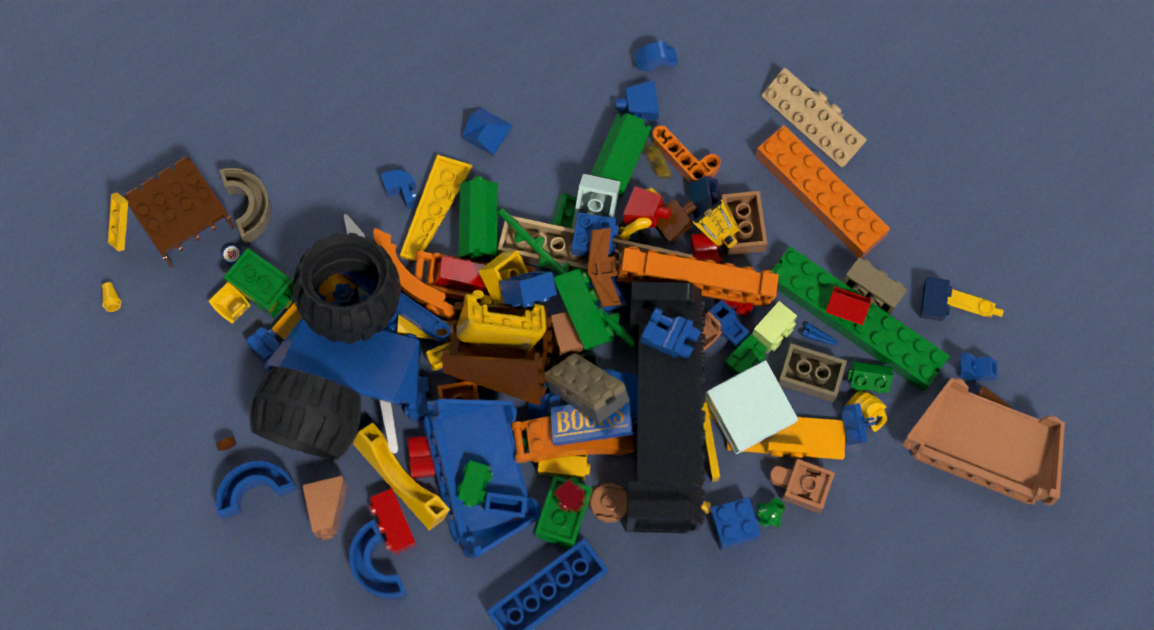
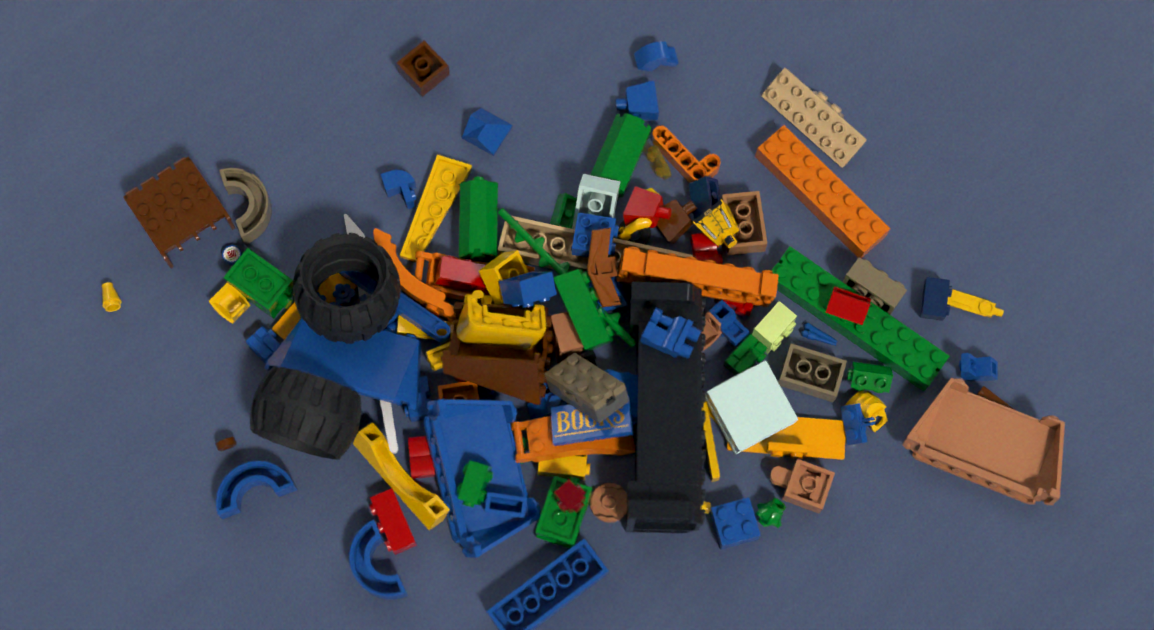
(117, 221): yellow tile -> none
(325, 505): nougat slope -> none
(423, 68): none -> reddish brown brick

